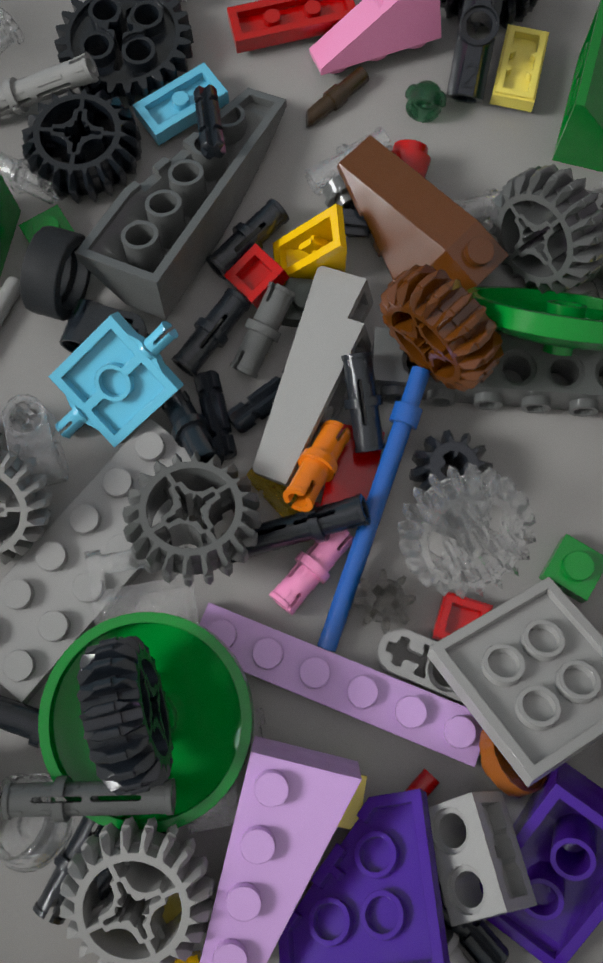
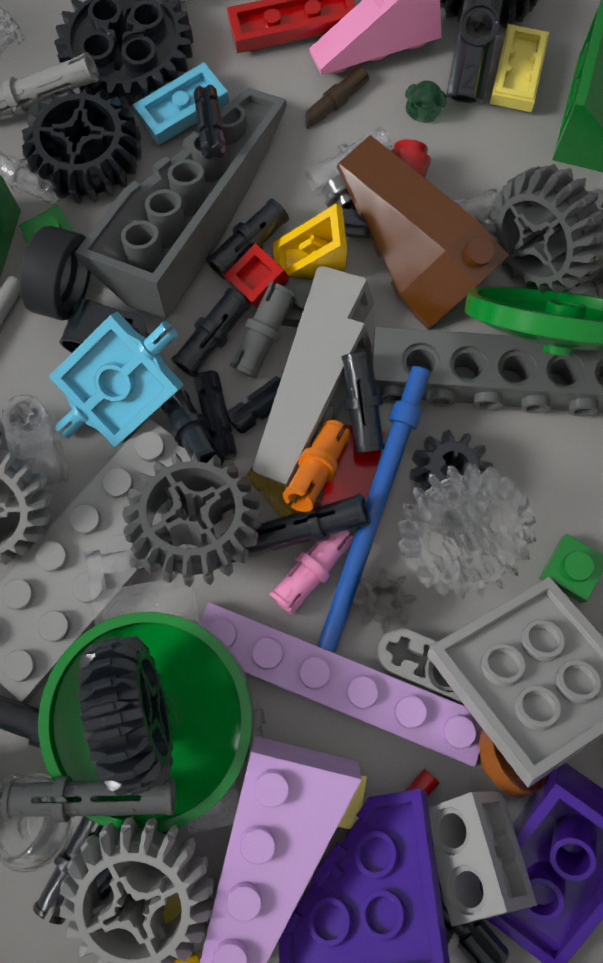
(441, 327): reddish brown gear -> none
(456, 613): red tile -> none

